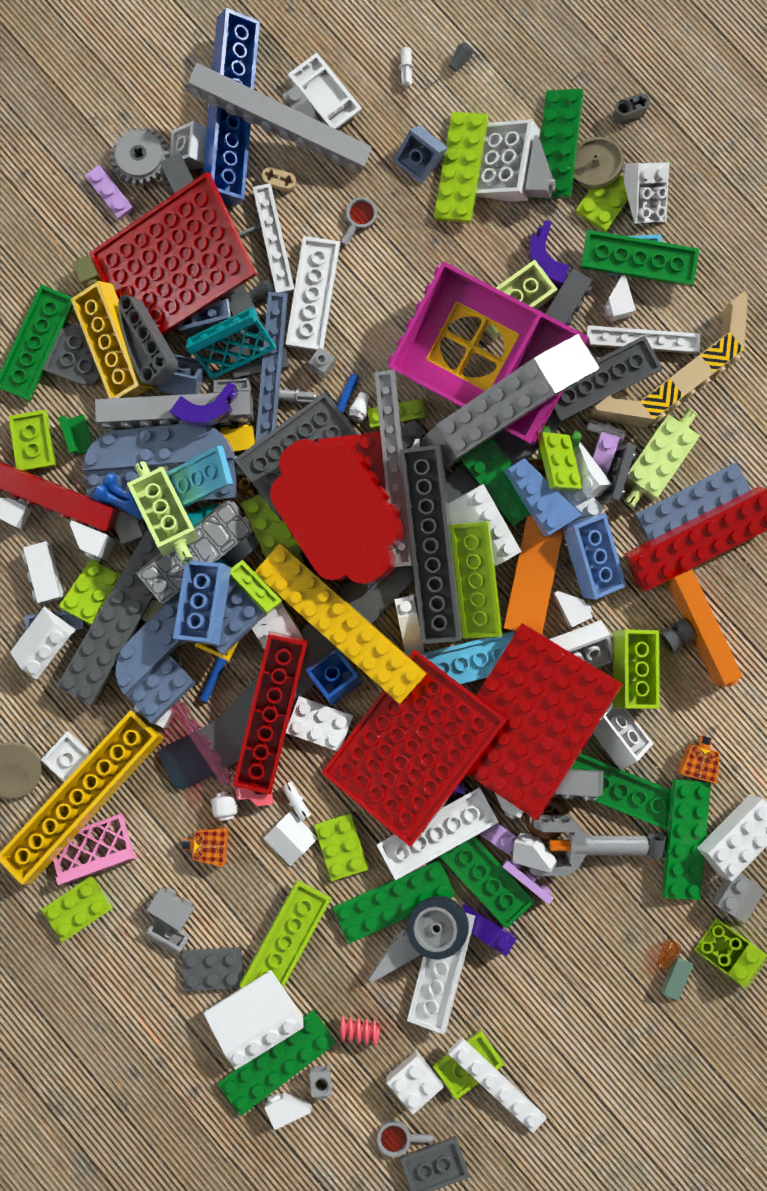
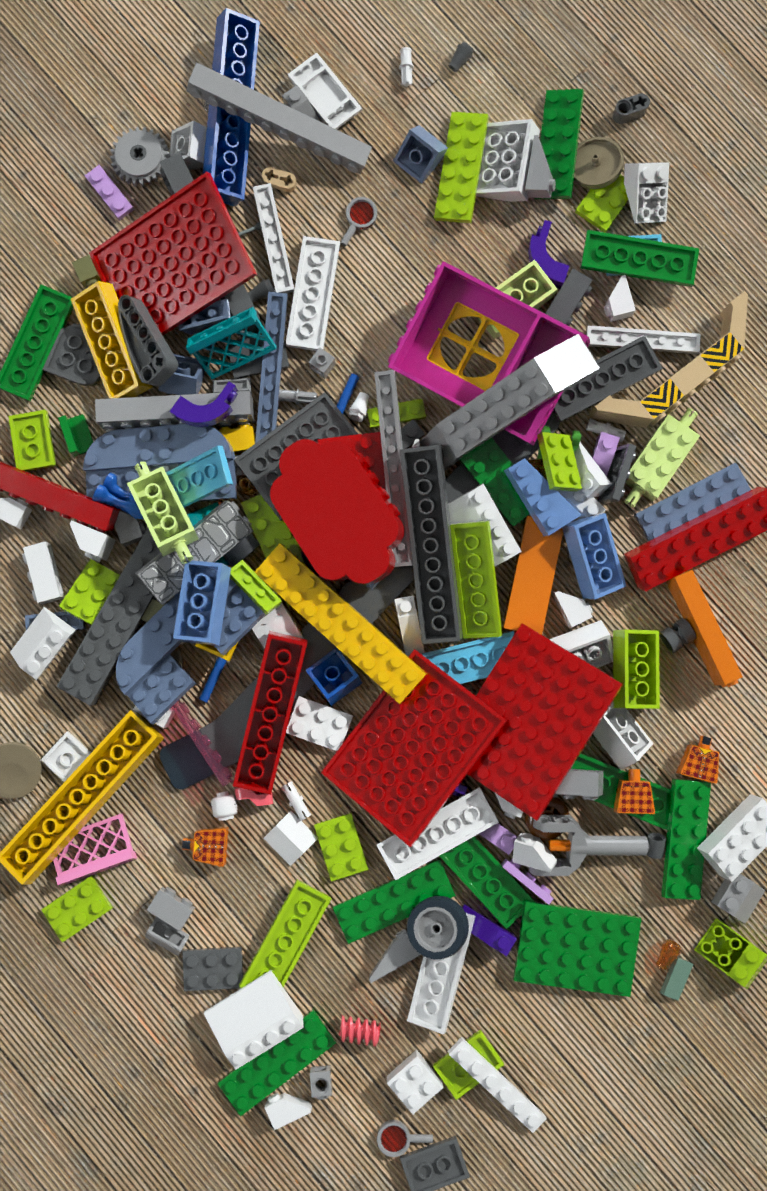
(577, 948): none -> green plate
(634, 795): none -> orange torso

